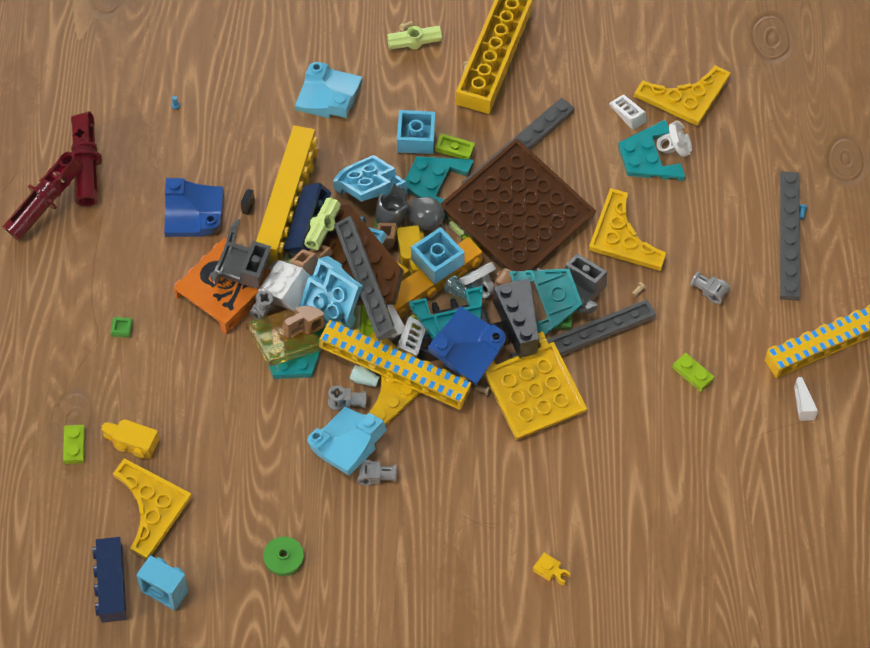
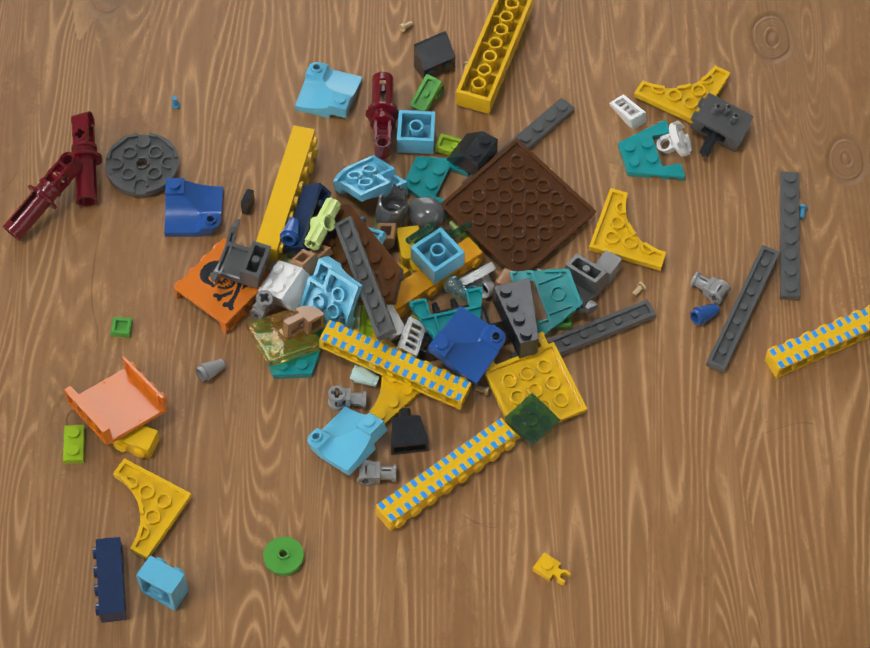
(118, 403): none -> orange panel
(136, 180): none -> dark grey plate
(208, 370): none -> light grey cone
(290, 232): none -> blue cone
(382, 114): none -> dark red piece
(408, 434): none -> black torso
(414, 37): yellowish green piece -> none
(428, 91): none -> bright green plate
(428, 229): none -> clear green plate
(434, 55): none -> black slope
(446, 474): none -> yellow brick
(474, 151): none -> black slope
(531, 420): none -> clear green plate
(610, 263): none -> light grey brick
(693, 372): lime plate -> none
(702, 314): none -> blue cone
(719, 123): none -> dark grey piece
(742, 309): none -> dark grey plate
(806, 407): white slope -> none

